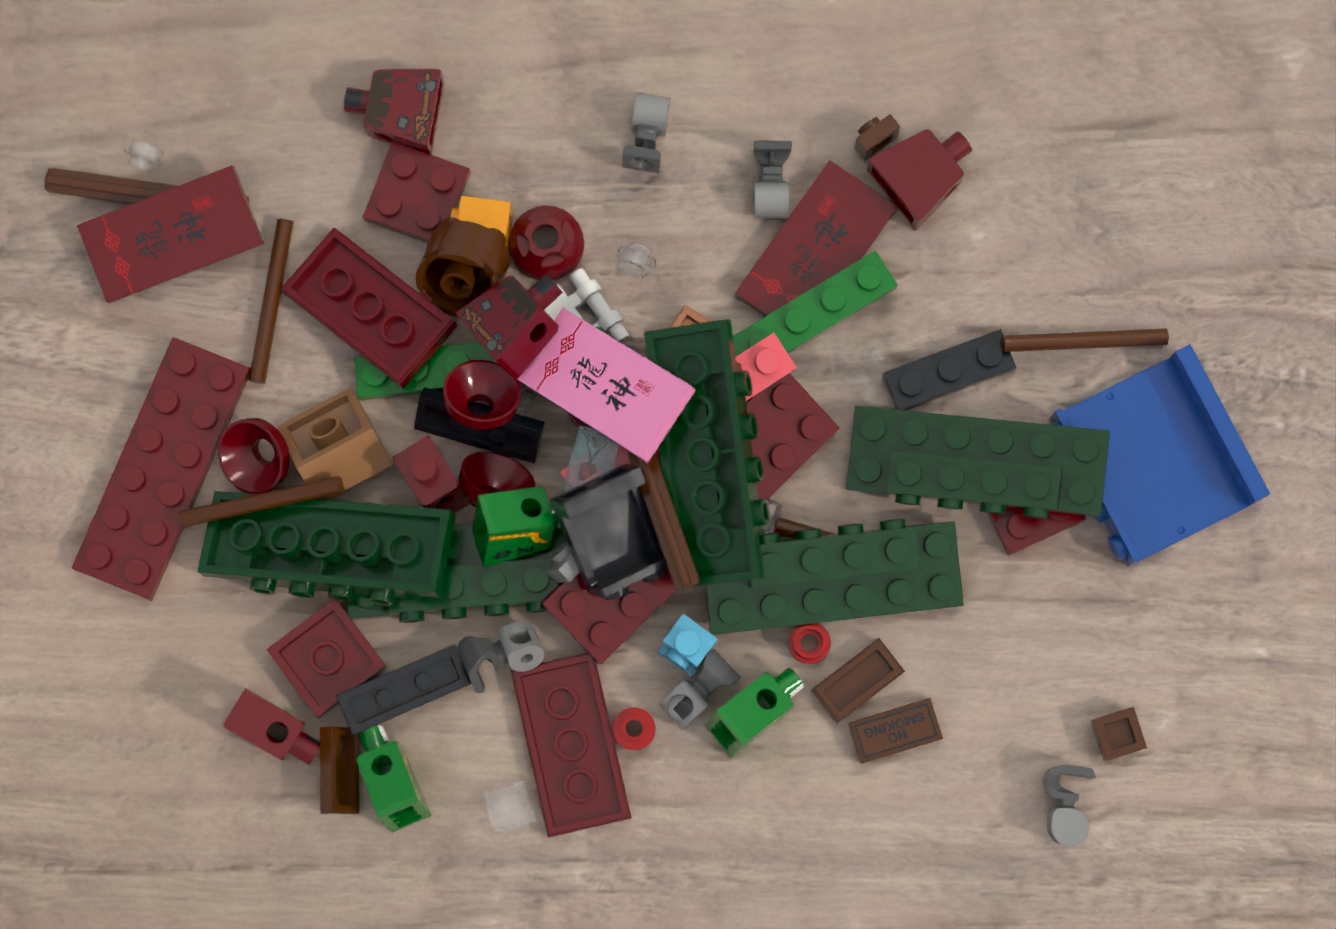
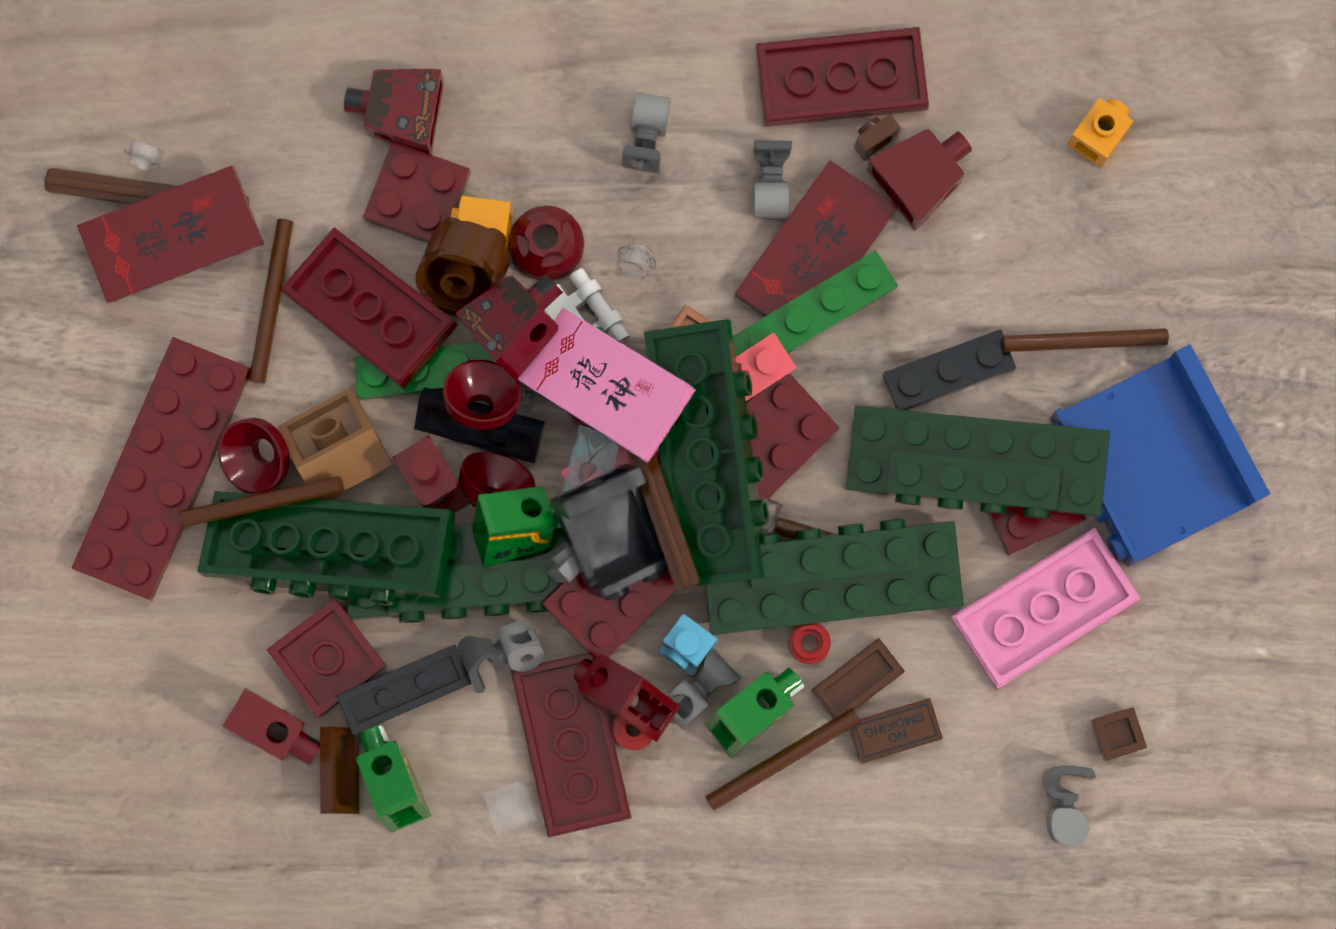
(614, 689): none -> dark red torso
(782, 759): none -> reddish brown bar
(842, 76): none -> dark red tile
(1045, 608): none -> bright pink tile
(1094, 142): none -> light orange brick

